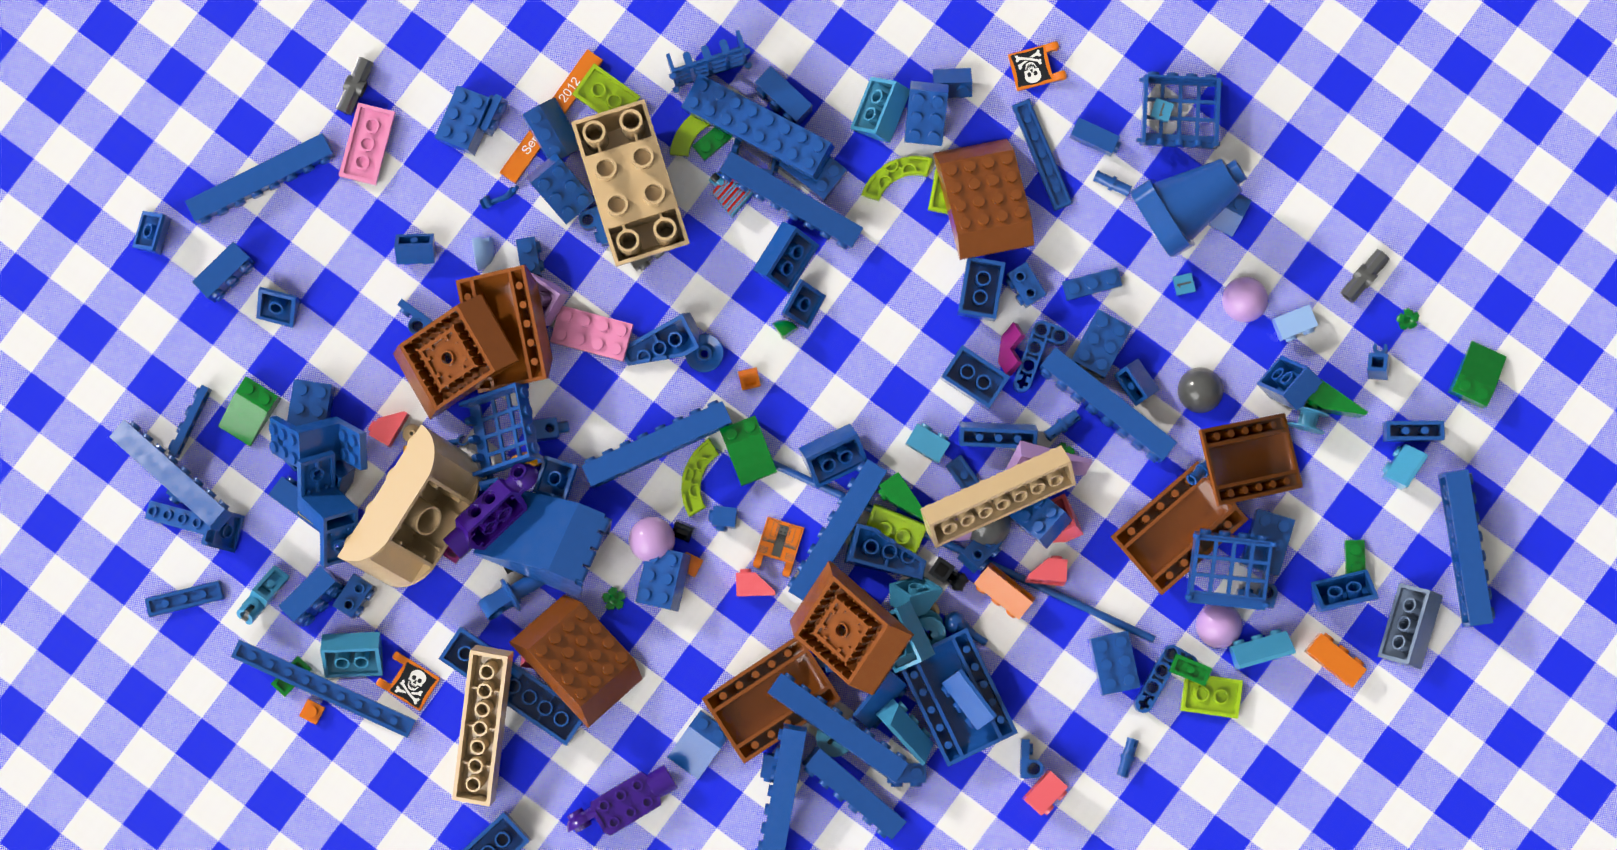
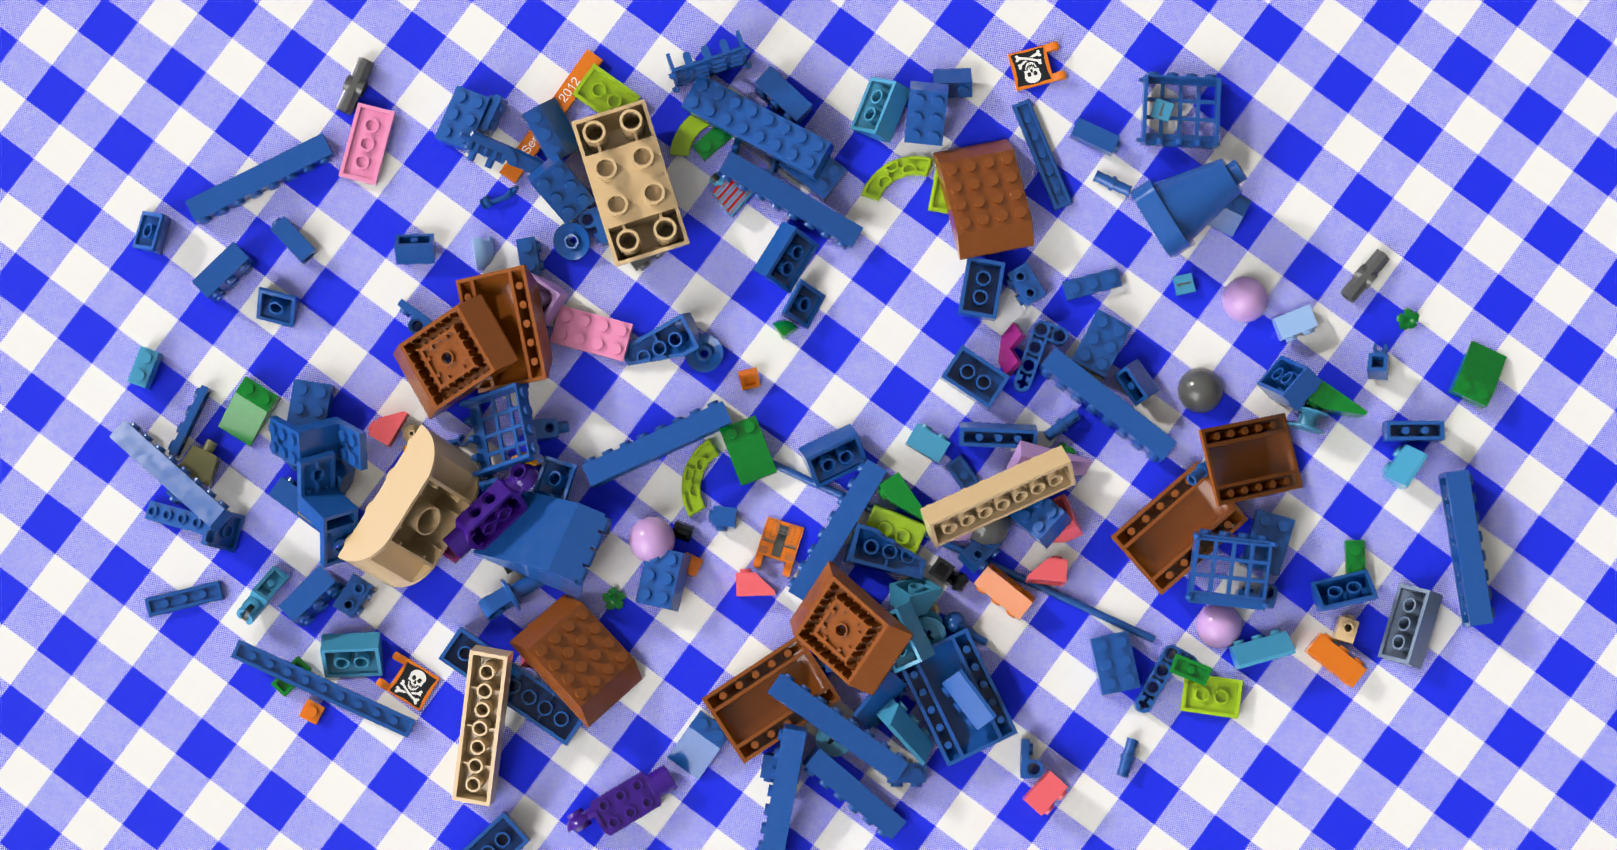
(145, 367): none -> dark azure brick
(202, 462): none -> olive torso
(293, 239): none -> blue brick
(498, 152): none -> blue piece
(564, 244): none -> blue dish
(1345, 629): none -> tan brick

